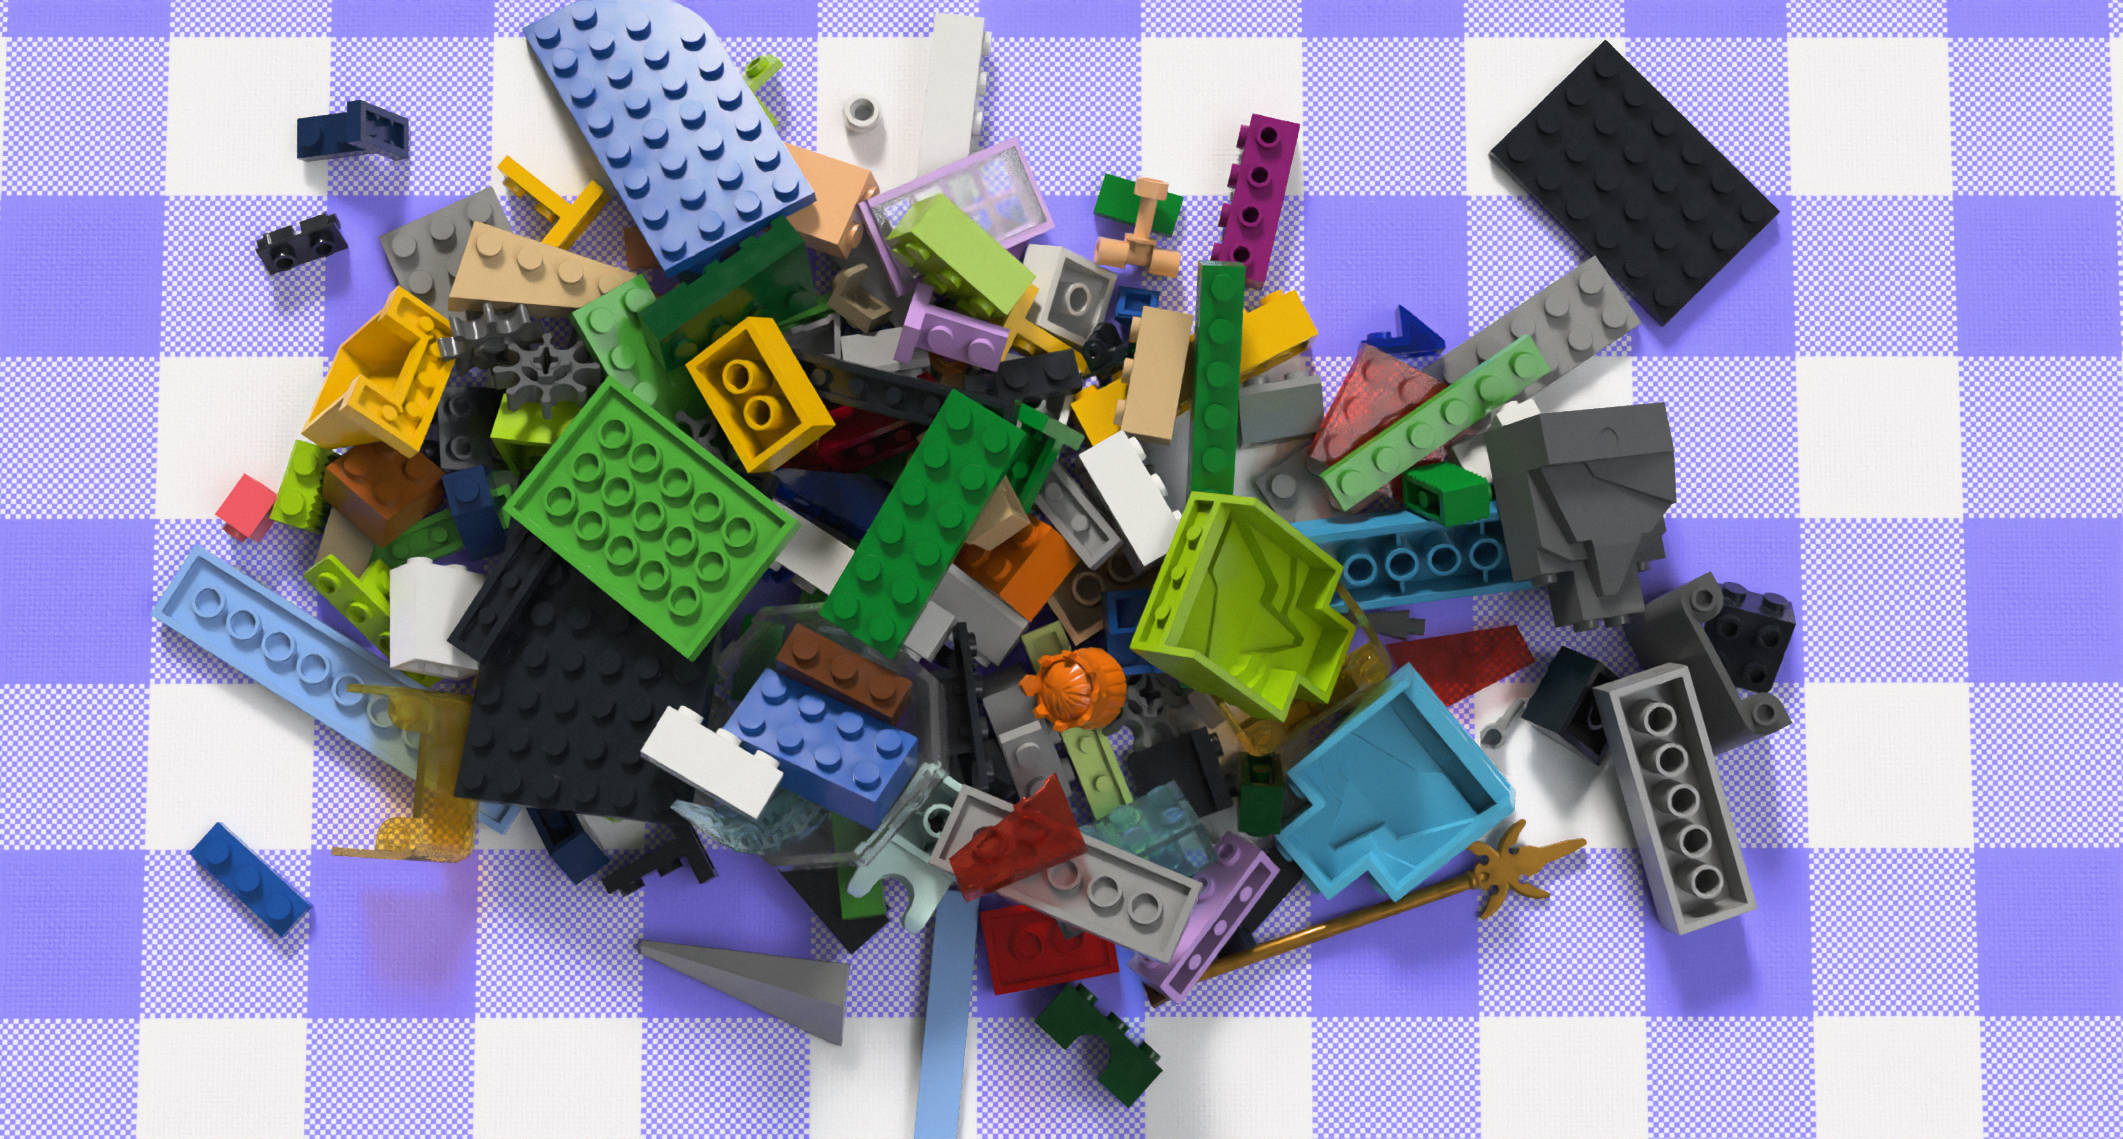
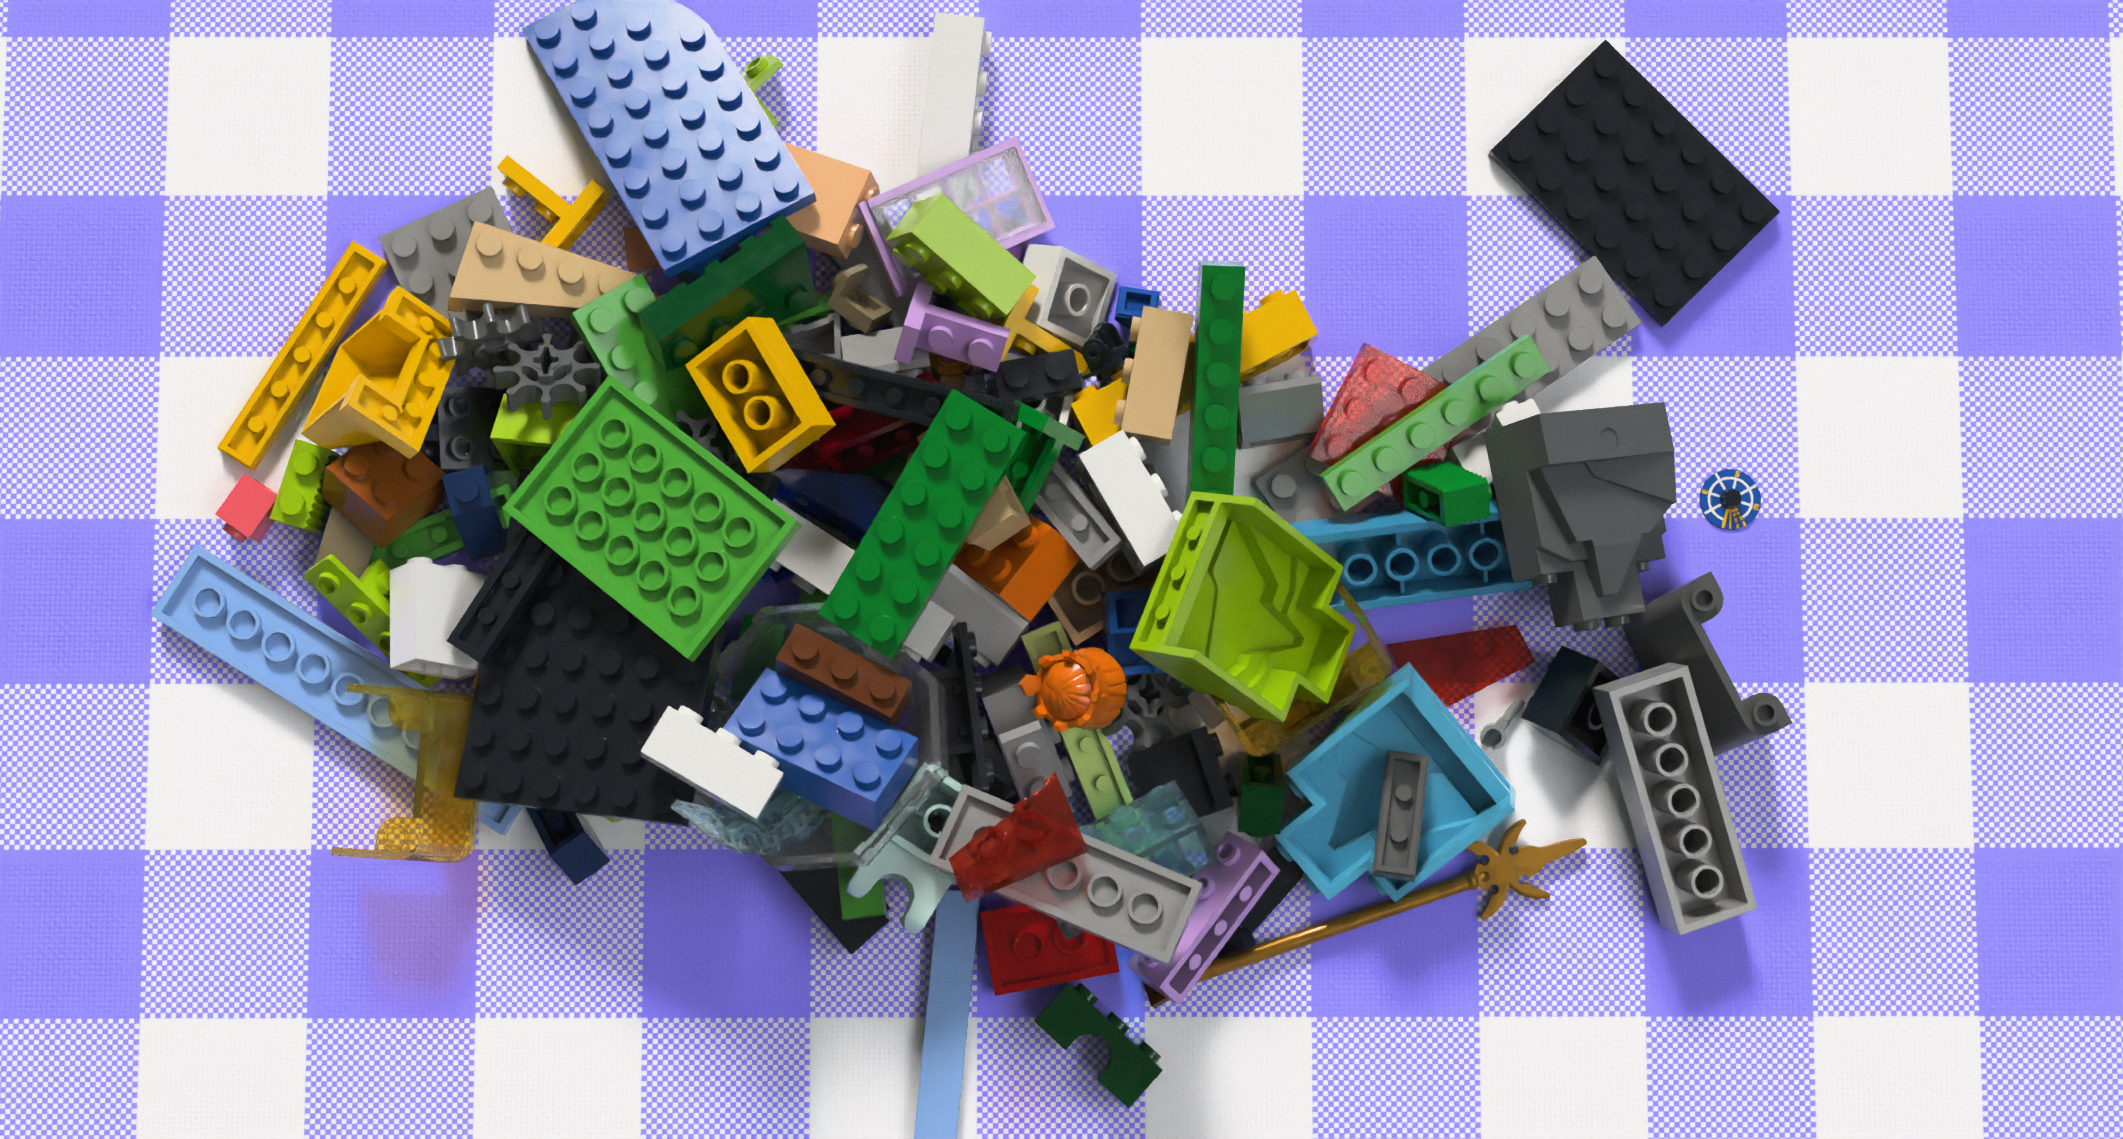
(251, 879): blue plate -> none
(285, 250): black hinge -> none
(303, 356): none -> yellow tile
(357, 132): dark blue bracket -> none
(664, 861): black bracket -> none
(792, 989): light grey wedge -> none
(858, 102): white plate -> none
(1120, 204): green tile -> none
(1139, 247): light nougat bar -> none
(1258, 195): magenta brick -> none
(1393, 624): dark grey piece -> none
(1400, 815): none -> dark grey tile
(1412, 340): clear blue slope -> none
(1730, 499): none -> blue piece
(1751, 635): black bracket -> none

